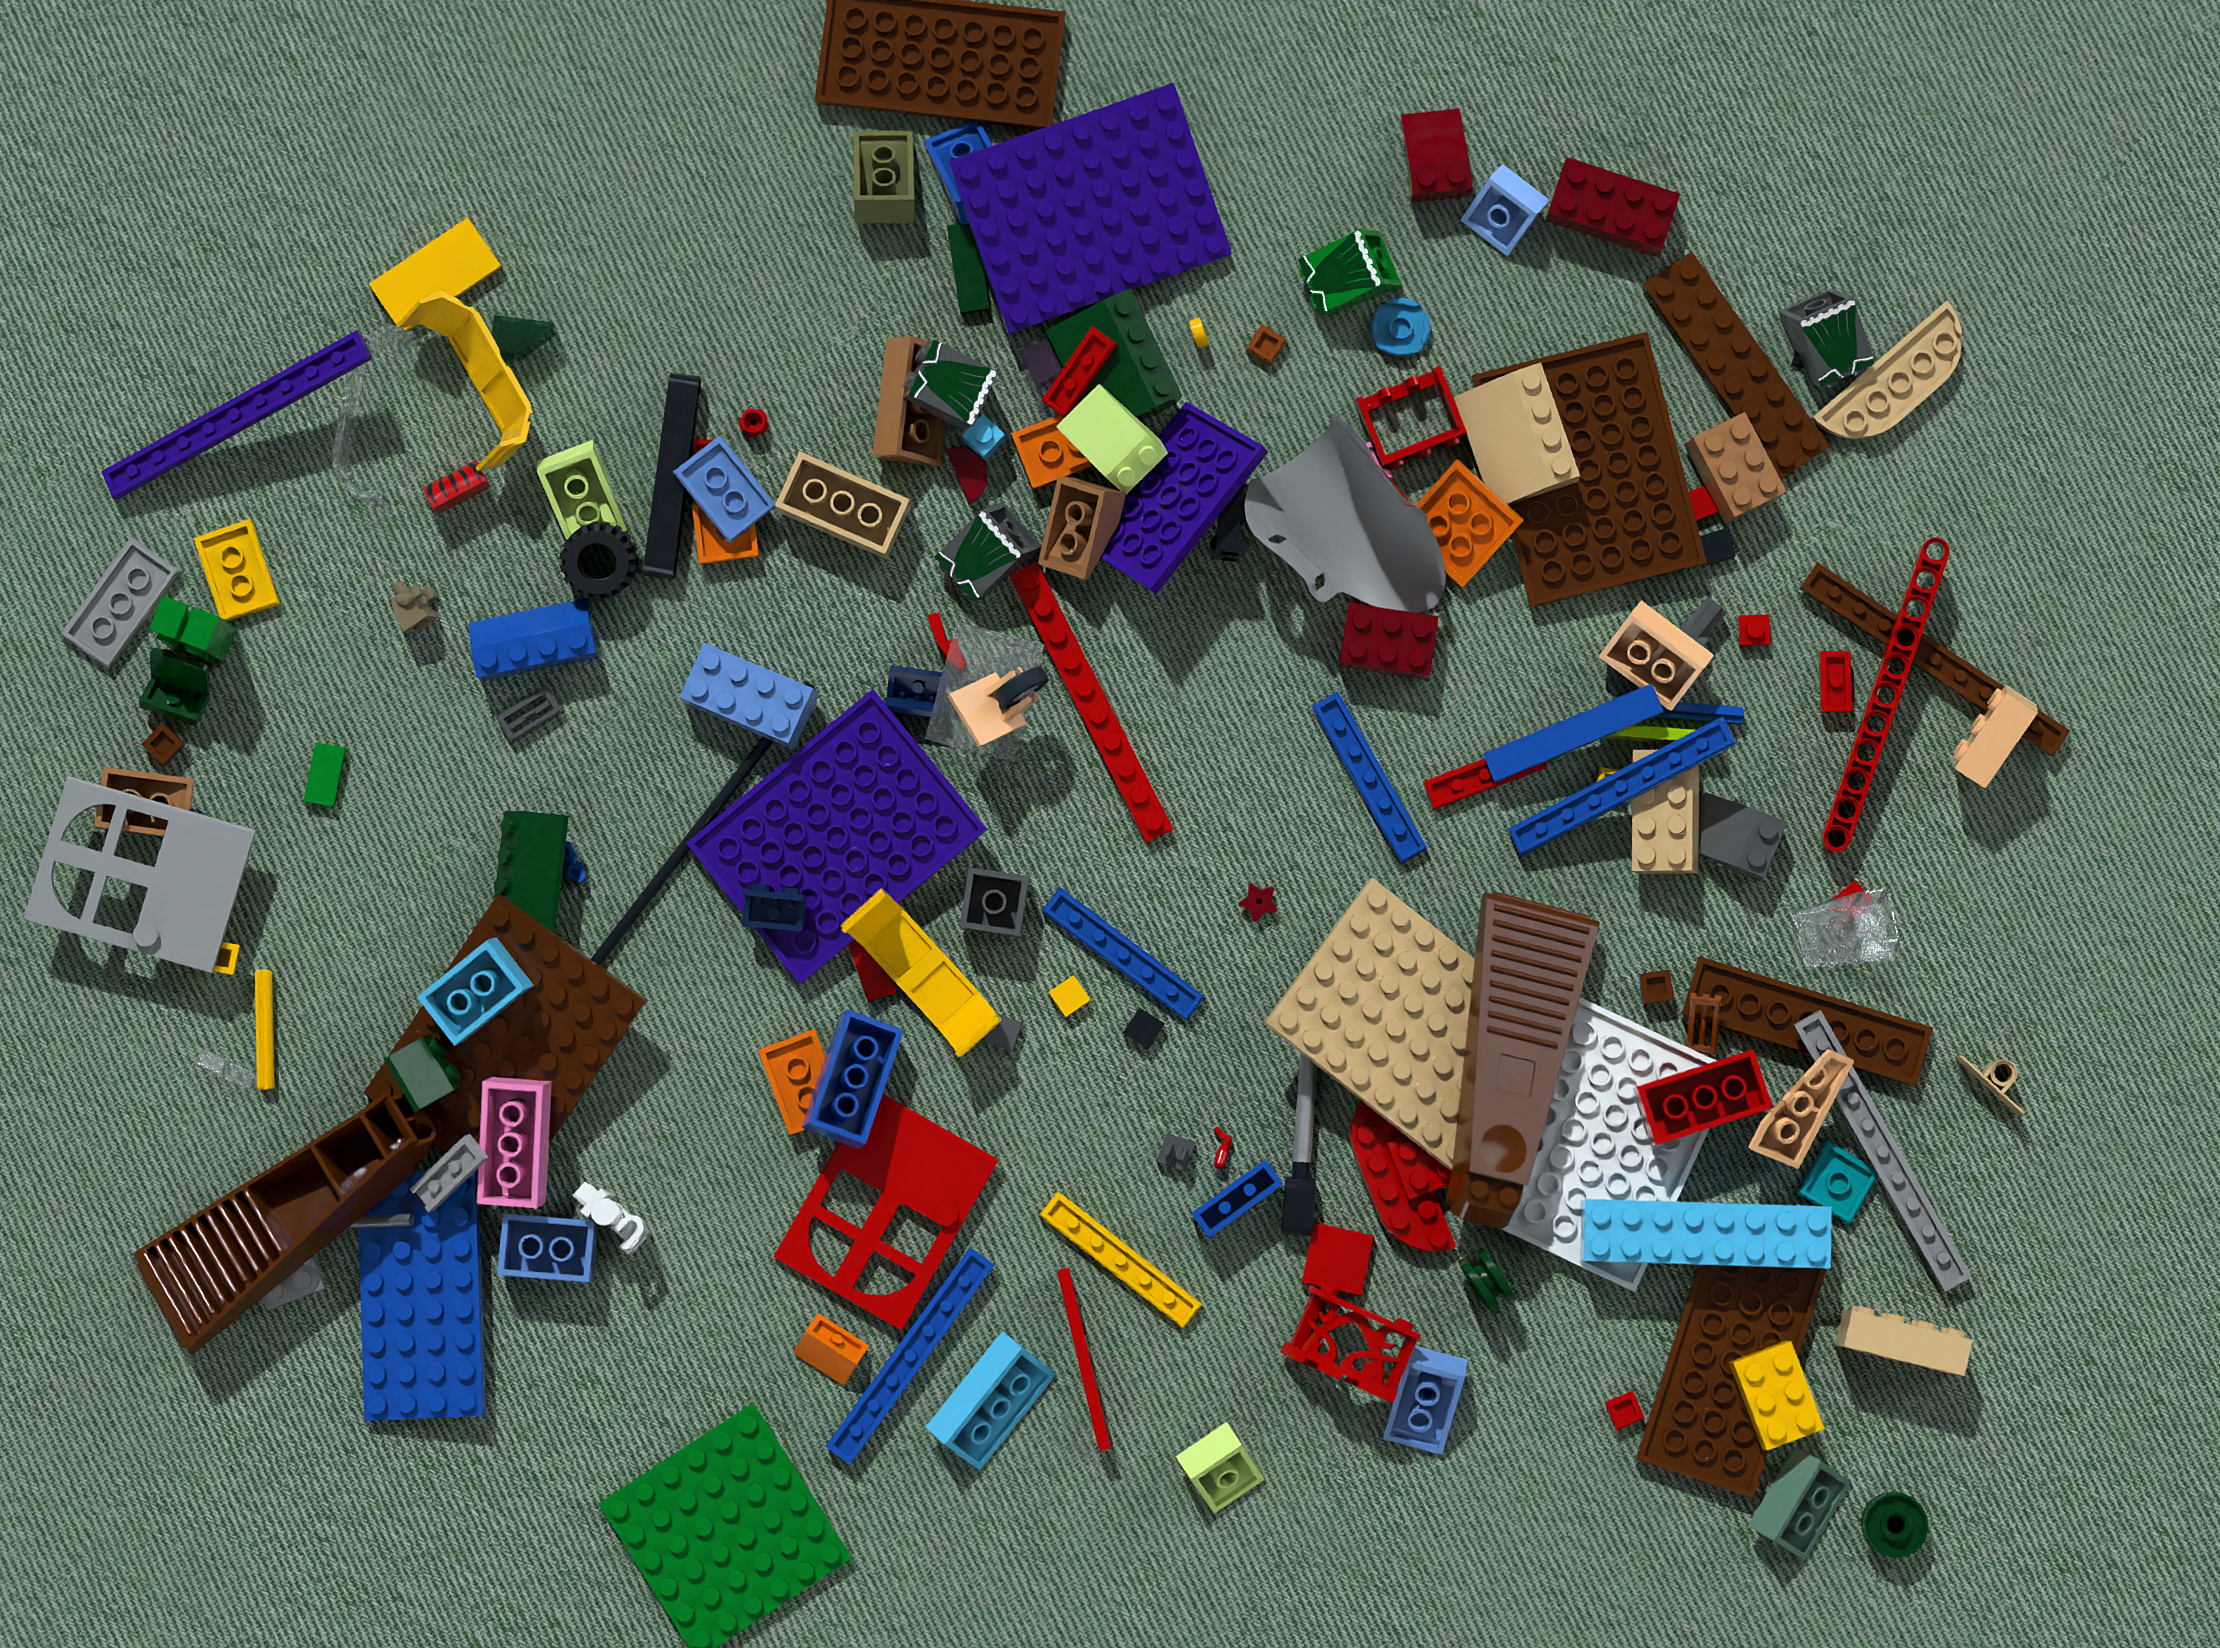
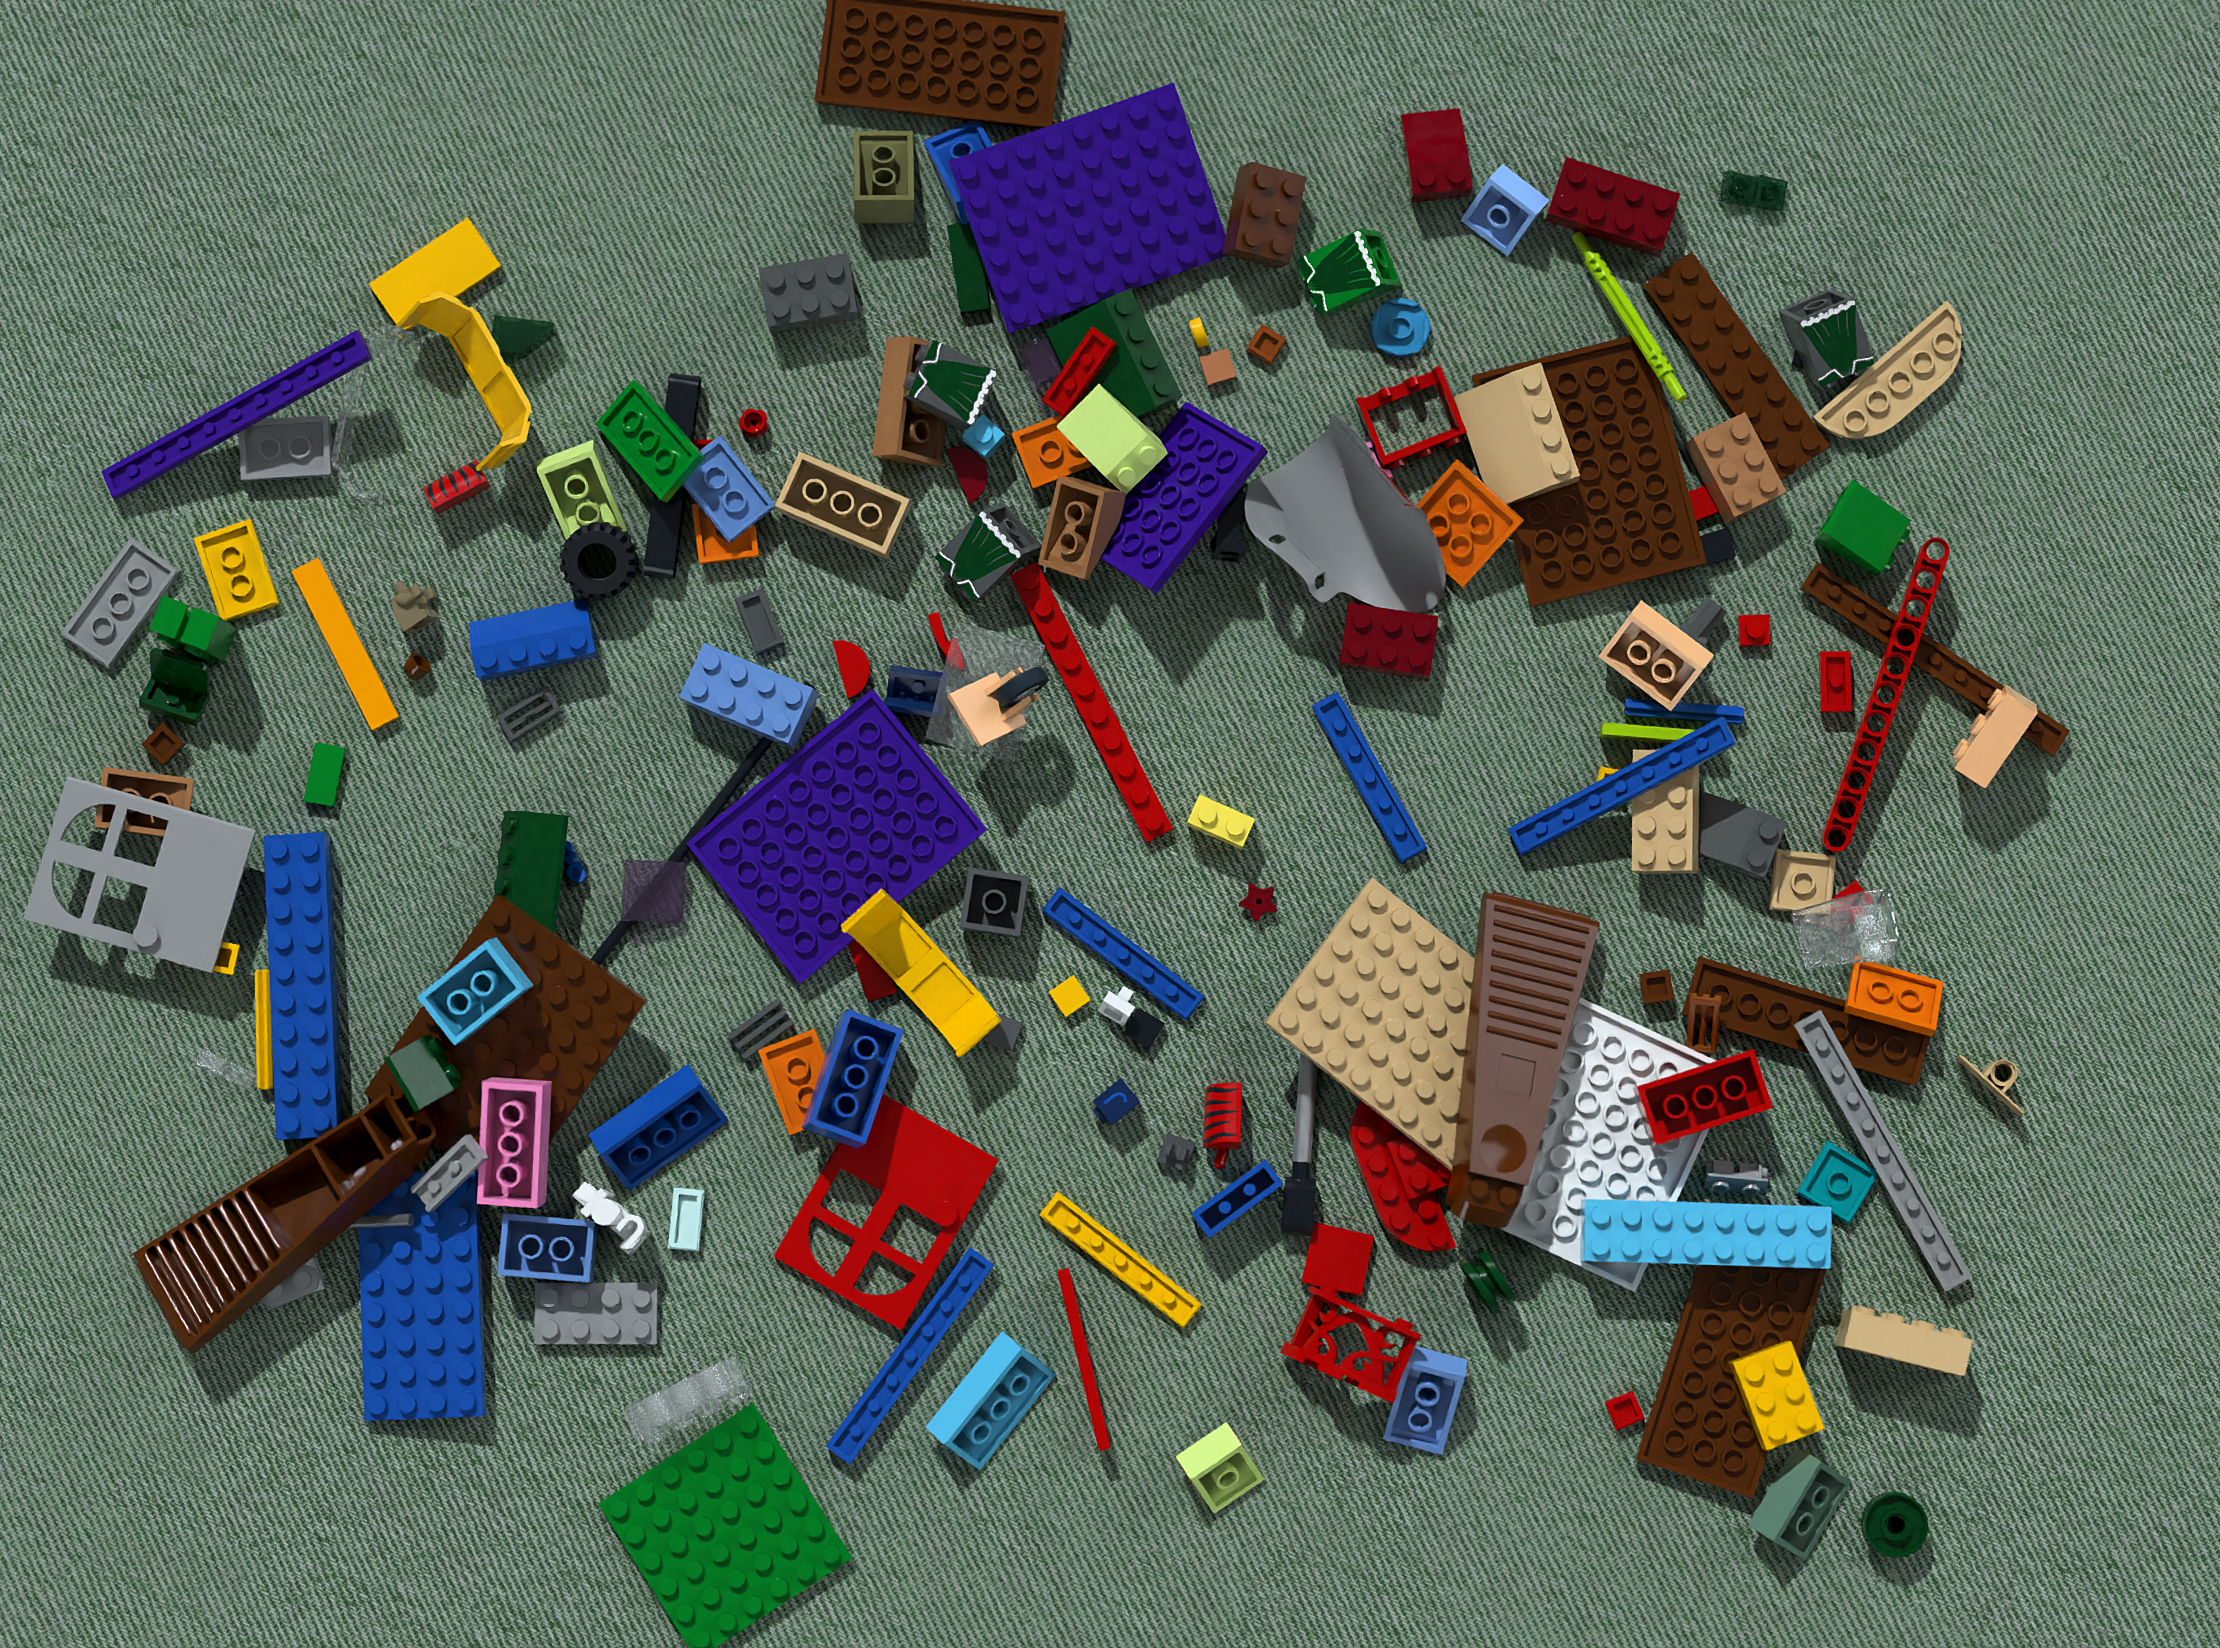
(286, 449): none -> light grey plate
(303, 985): none -> blue brick
(345, 644): none -> light orange tile
(416, 667): none -> reddish brown hinge
(596, 1313): none -> light grey plate
(650, 440): none -> green plate
(653, 891): none -> clear purple tile
(658, 1127): none -> blue slope
(686, 1219): none -> light aqua tile
(688, 1398): none -> clear brick
(759, 621): none -> dark grey tile
(774, 909): dark blue bracket -> none
(781, 1014): none -> dark grey tile
(808, 293): none -> dark grey brick
(831, 1349): orange panel -> none
(853, 667): none -> red tile
(1115, 1103): none -> dark blue brick
(1117, 1006): none -> white tile
(1217, 367): none -> nougat tile
(1220, 822): none -> light yellow brick
(1222, 1116): none -> red brick
(1264, 215): none -> reddish brown brick
(1466, 783): red tile -> none
(1573, 733): blue tile -> none
(1629, 317): none -> lime axle
(1722, 1178): none -> light grey hinge
(1752, 191): none -> clear green slope
(1797, 1117): light nougat wedge -> none
(1800, 880): none -> tan tile
(1864, 529): none -> green slope
(1894, 997): none -> orange plate

